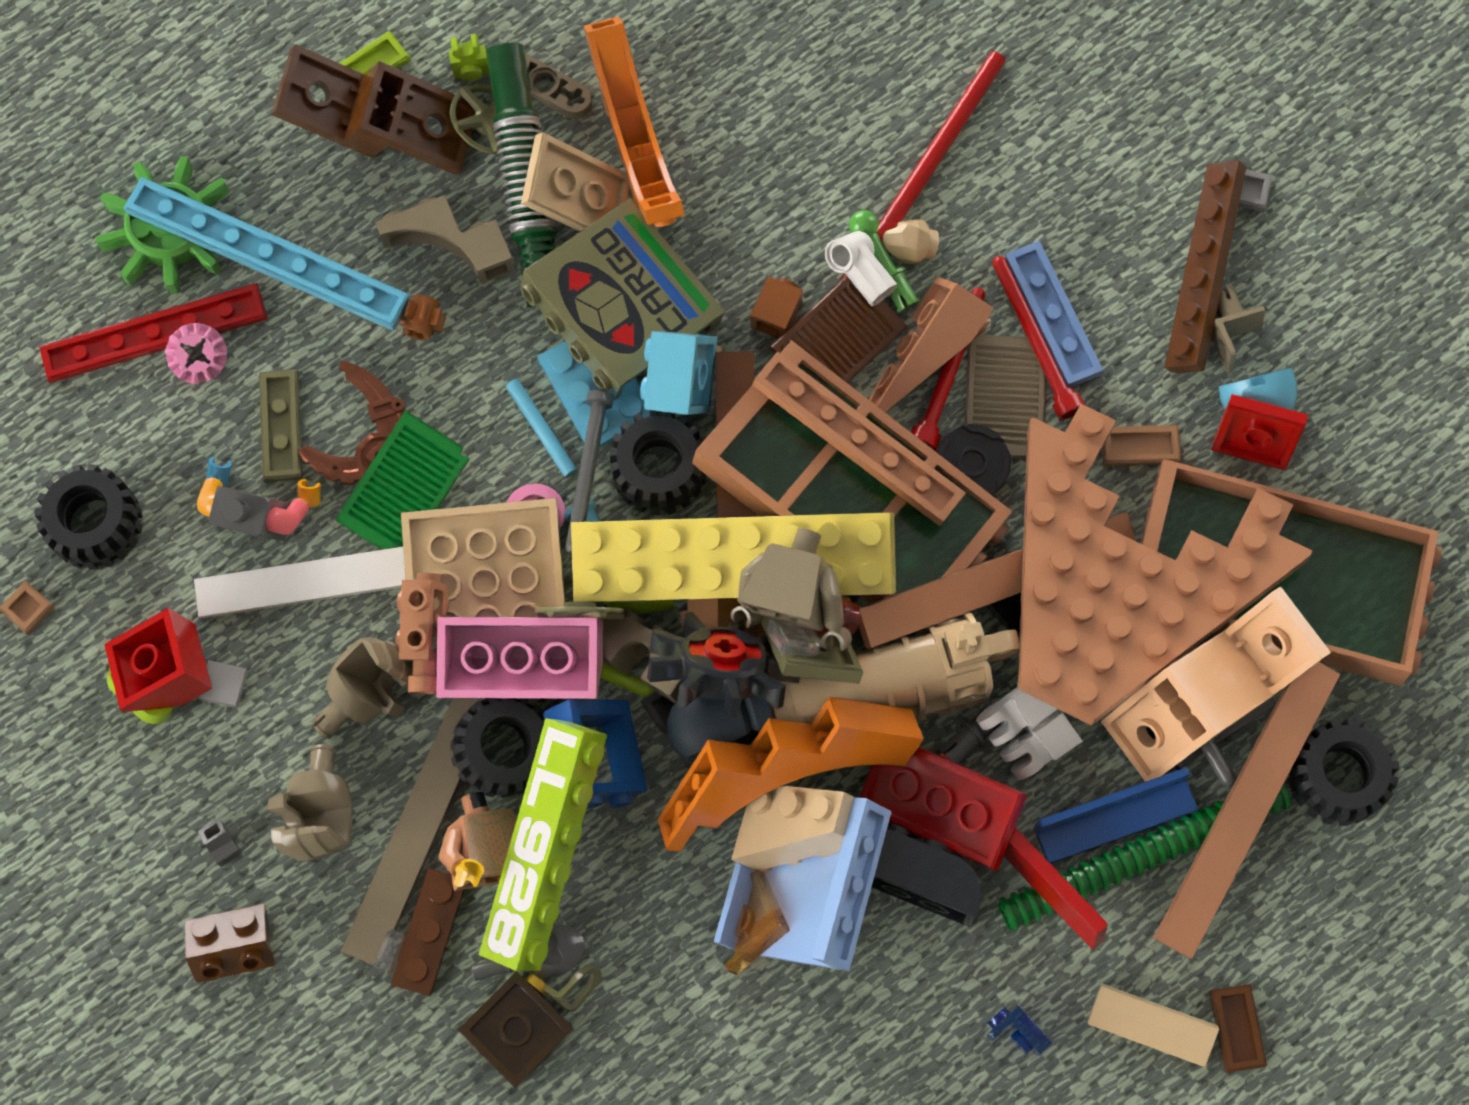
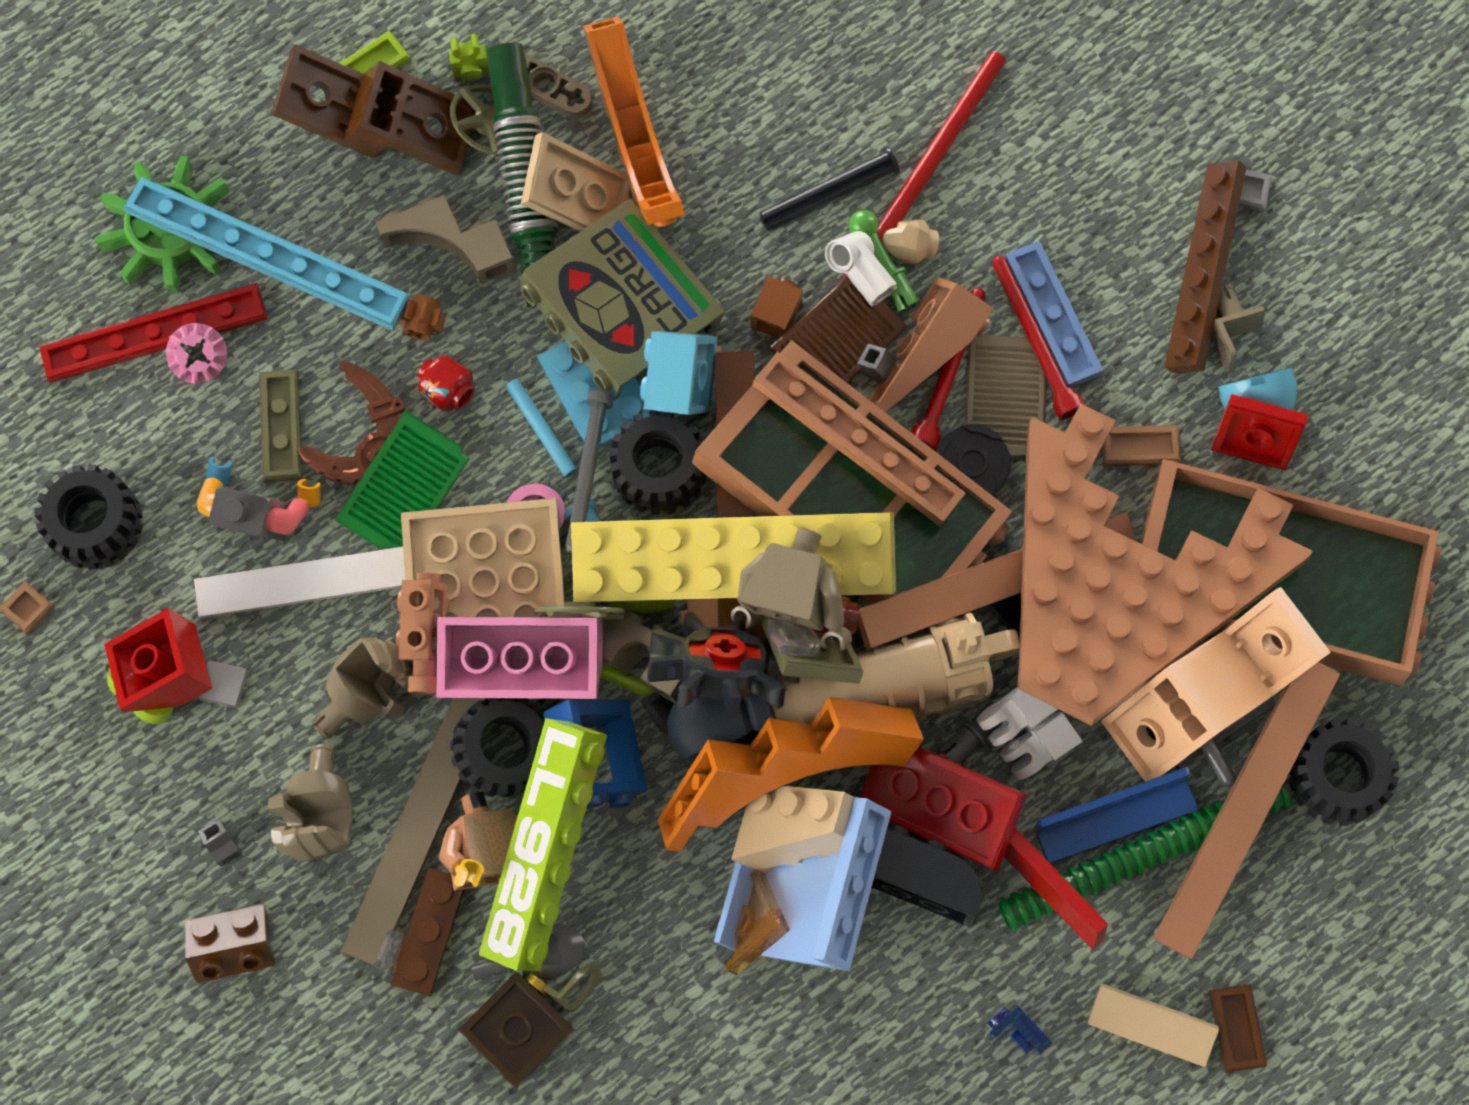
(445, 383): none -> red head
(829, 190): none -> black axle
(881, 368): none -> dark grey piece

